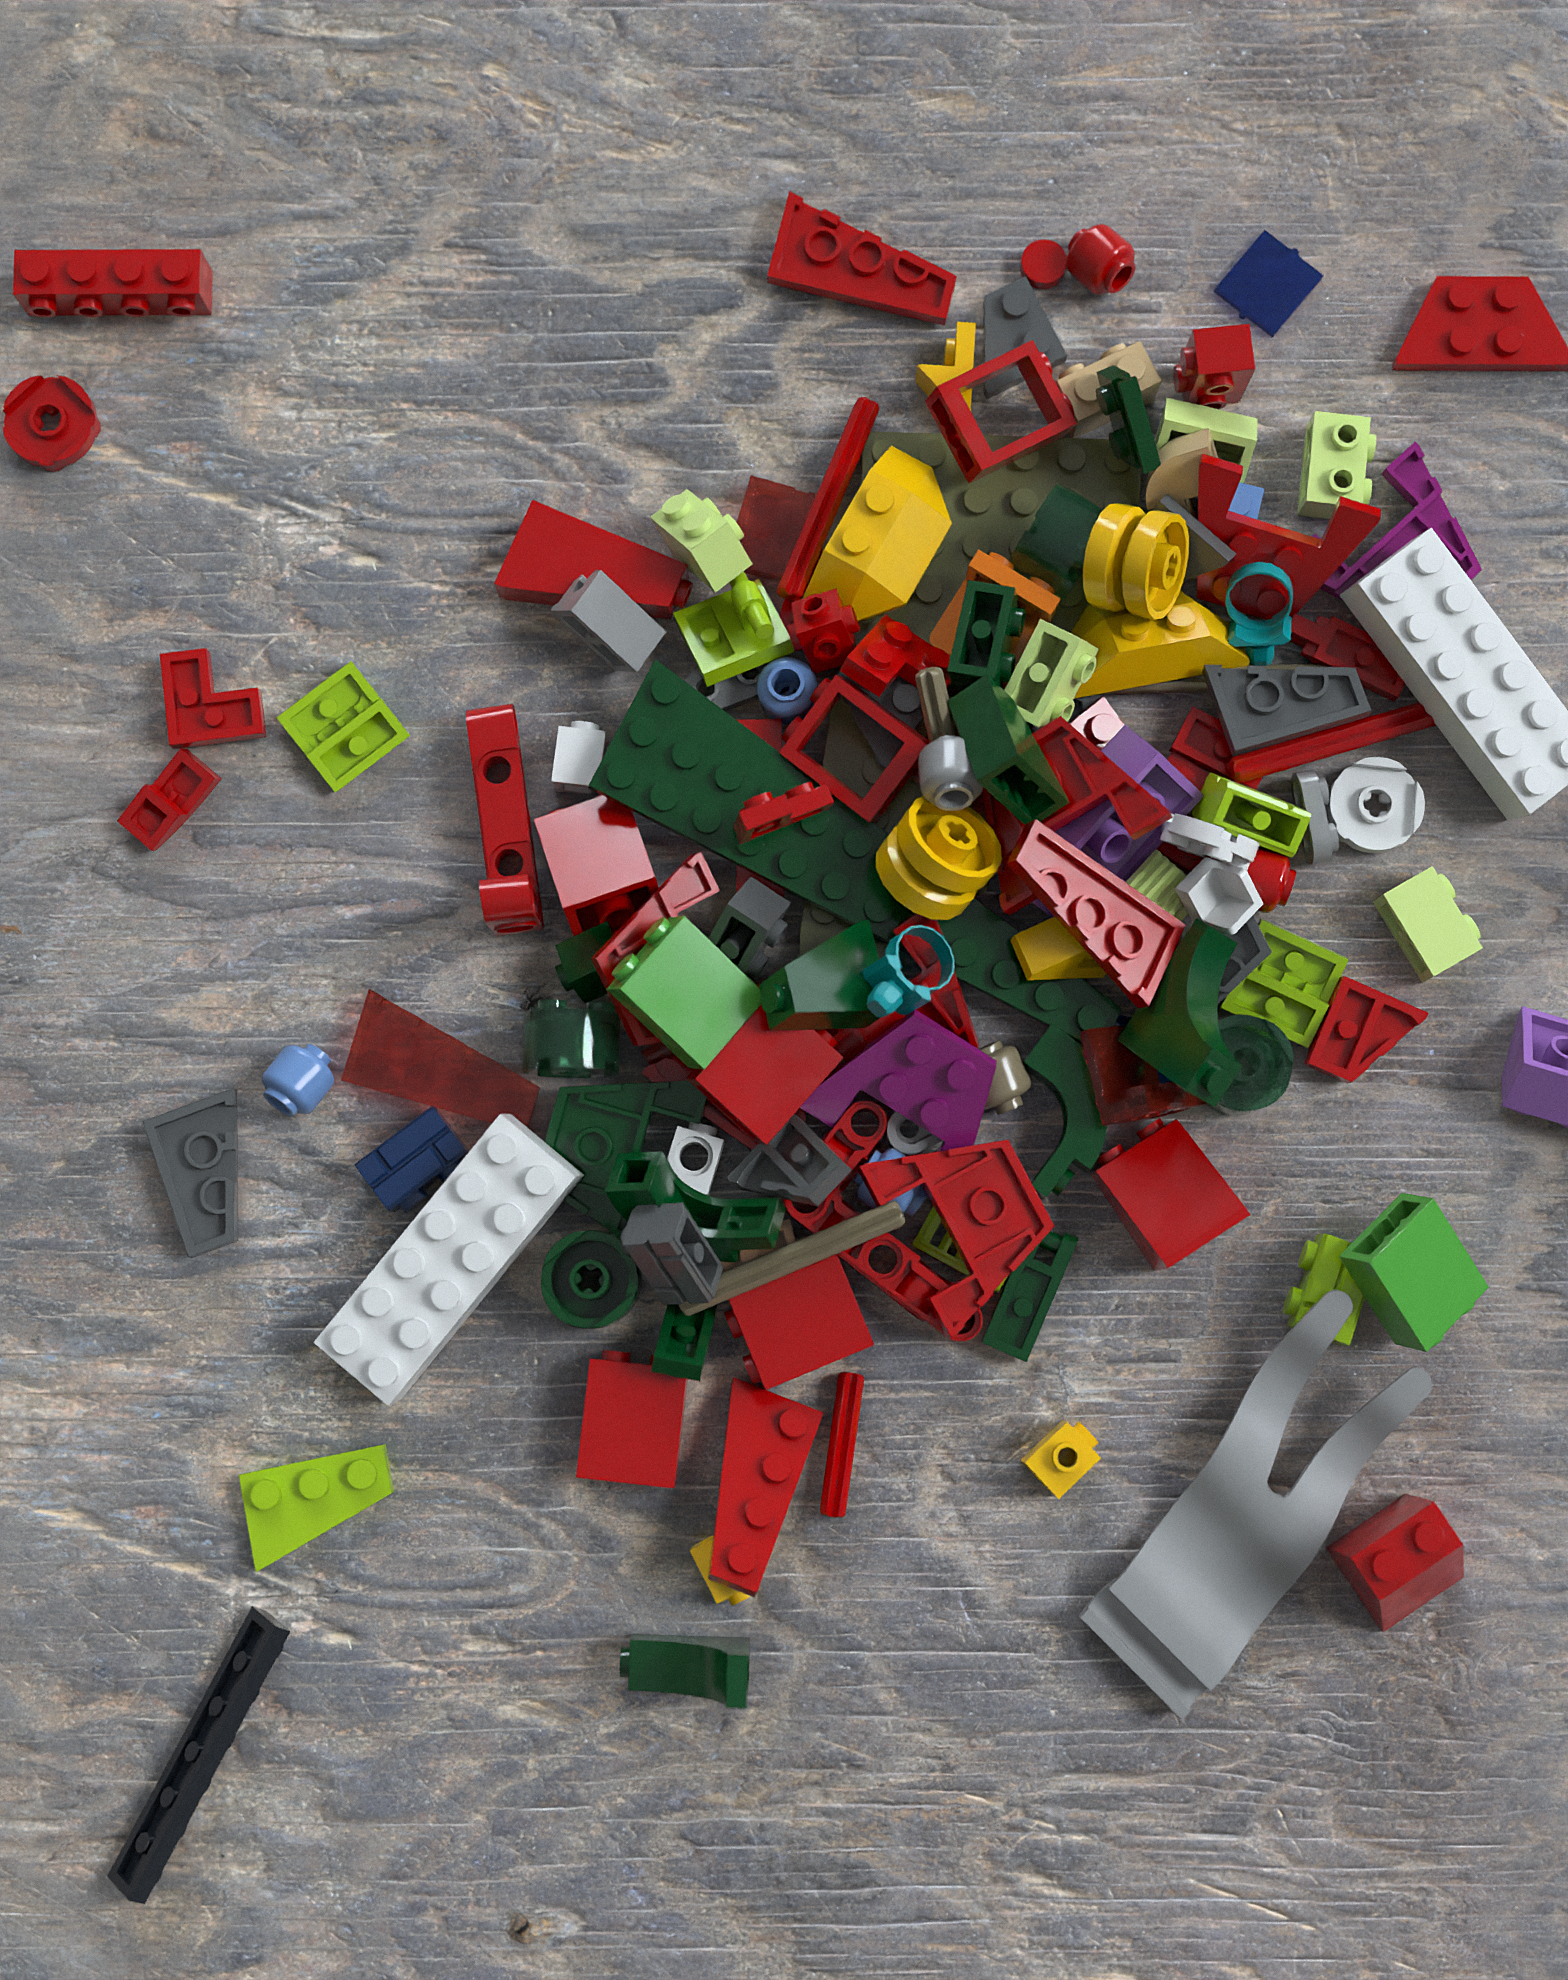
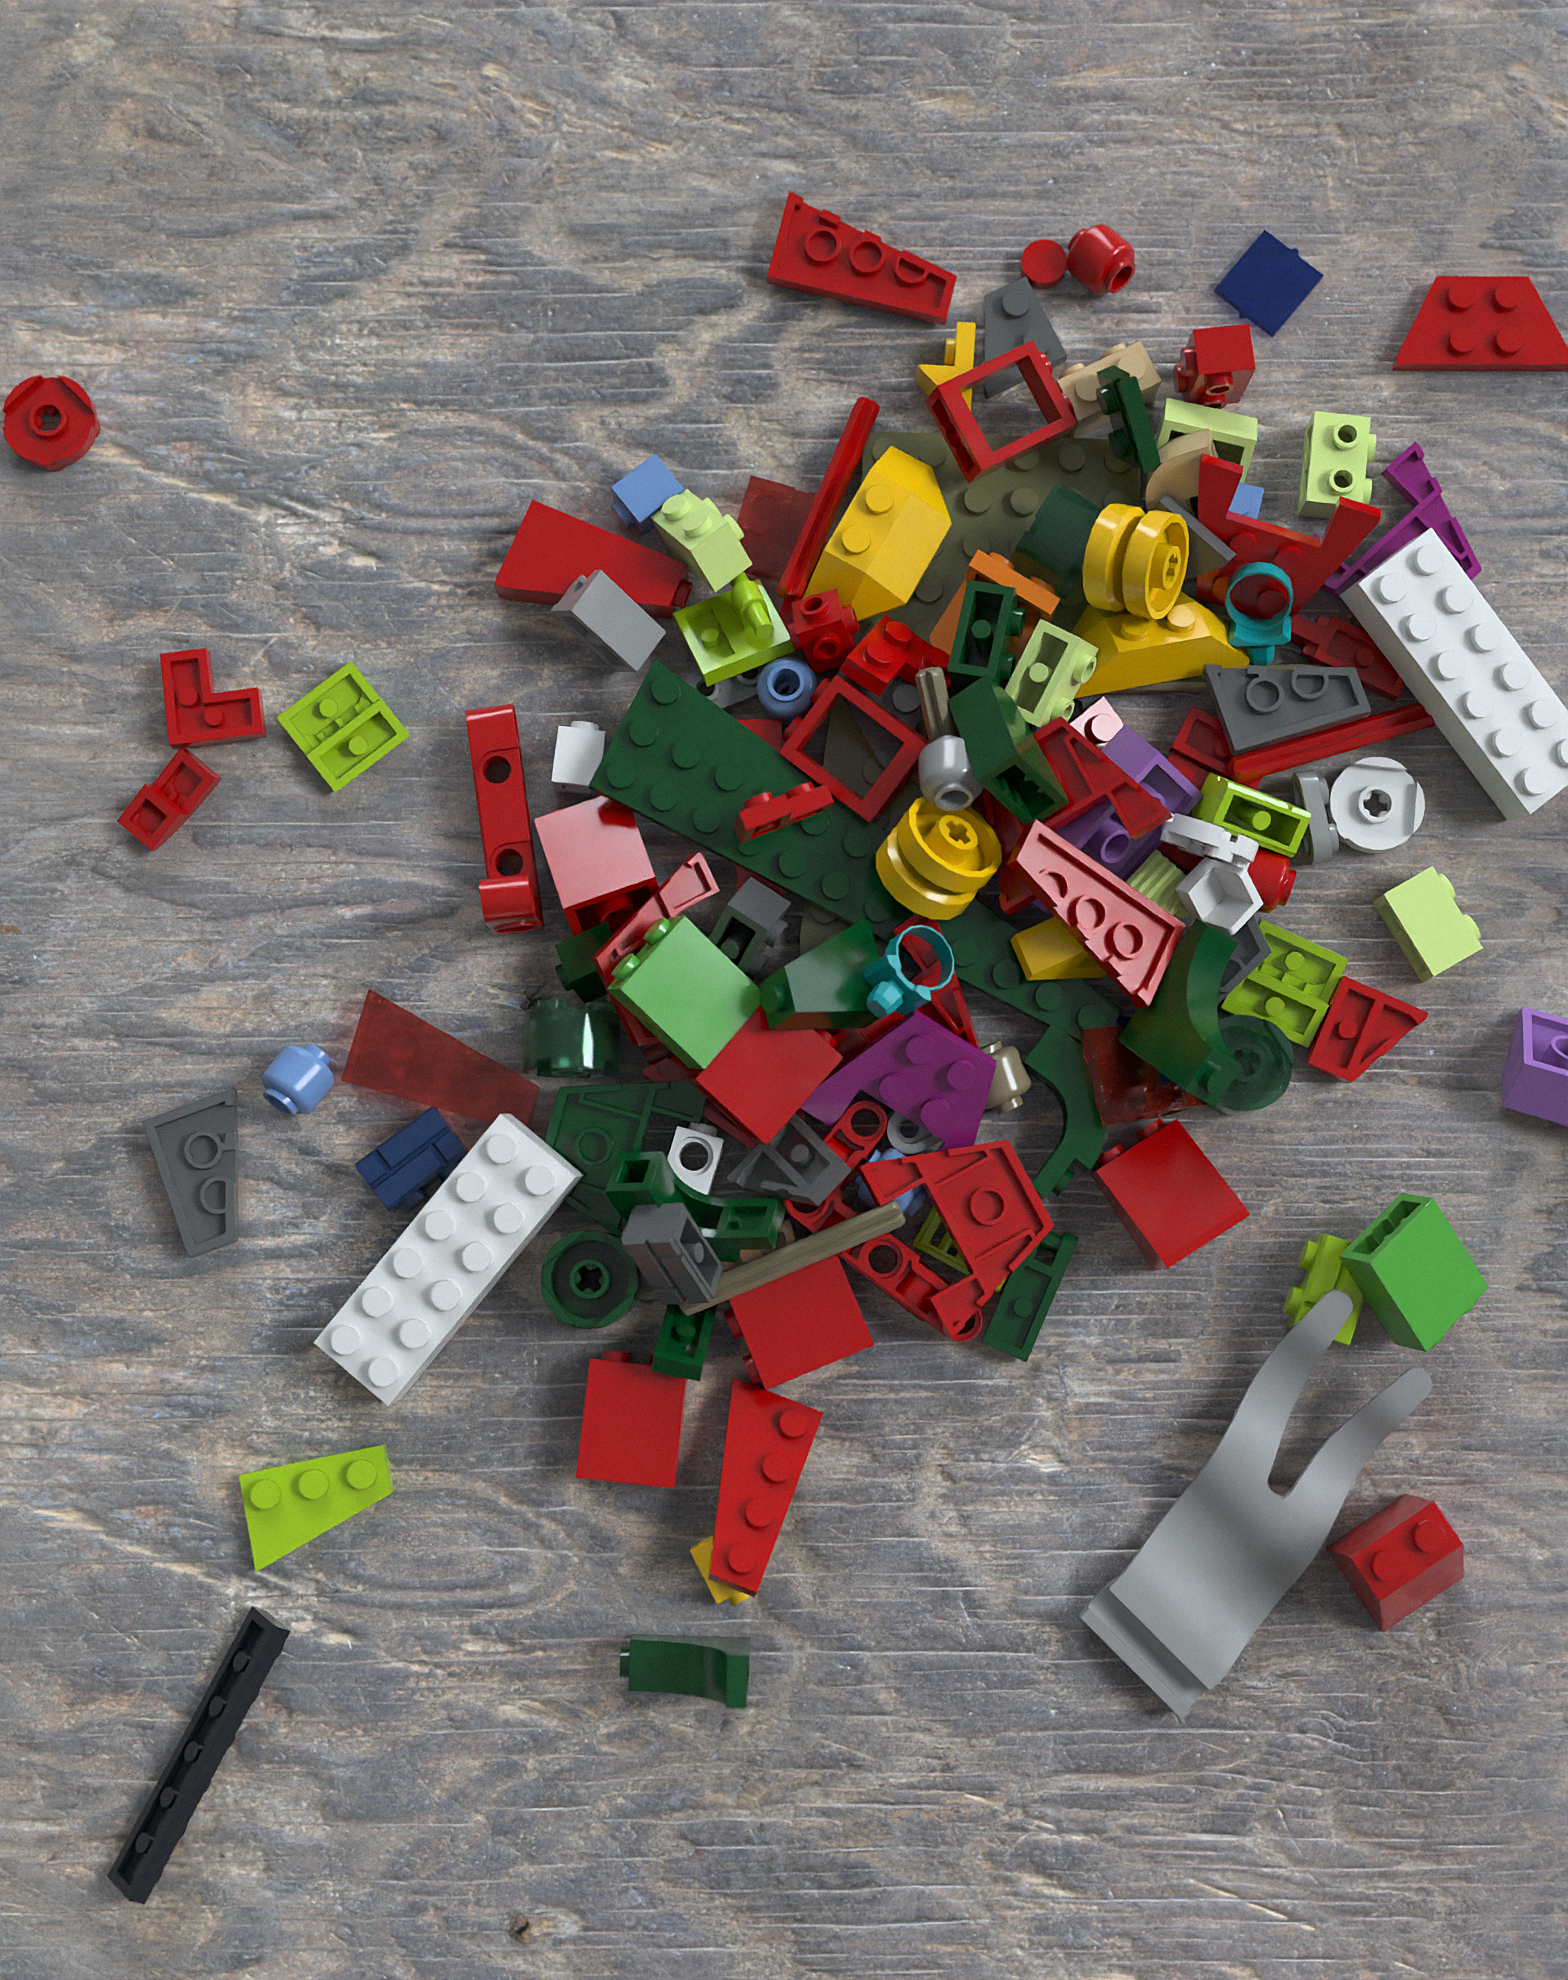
(113, 282): red brick -> none
(643, 494): none -> medium blue brick
(841, 1444): red axle -> none
(1062, 1457): yellow brick -> none

